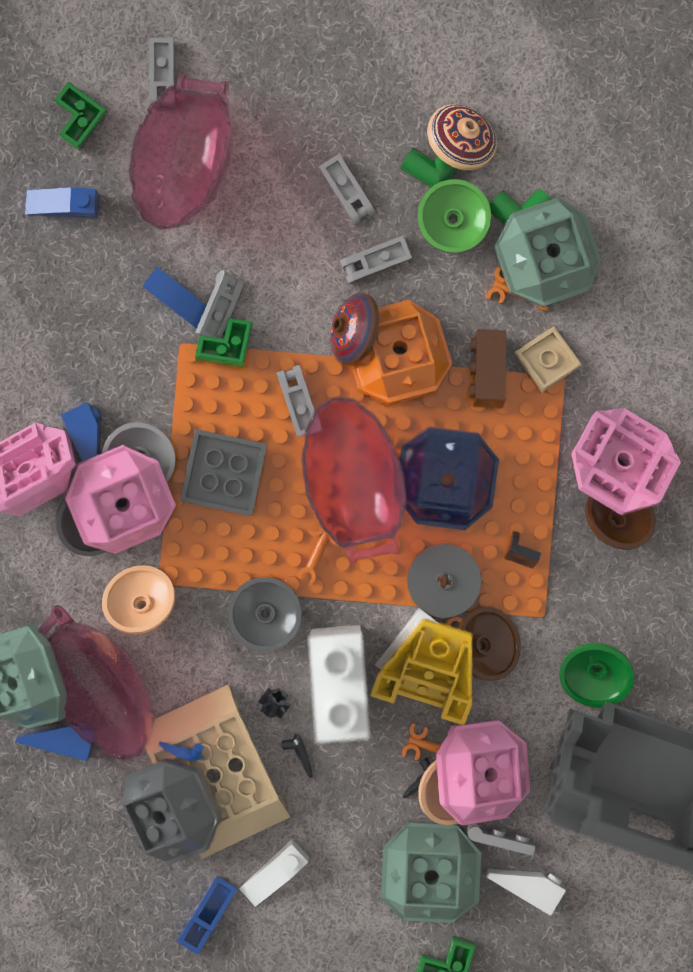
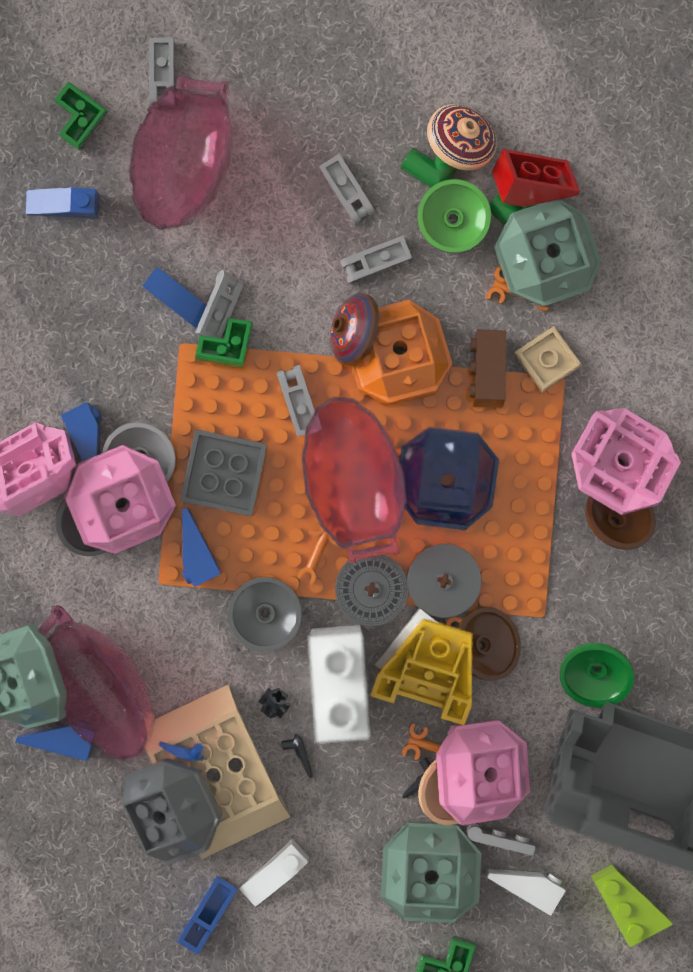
(132, 589): light nougat dish -> none
(197, 557): none -> blue slope
(381, 606): none -> piece
(521, 554): black tile -> none
(533, 178): none -> red slope
(629, 907): none -> lime wedge

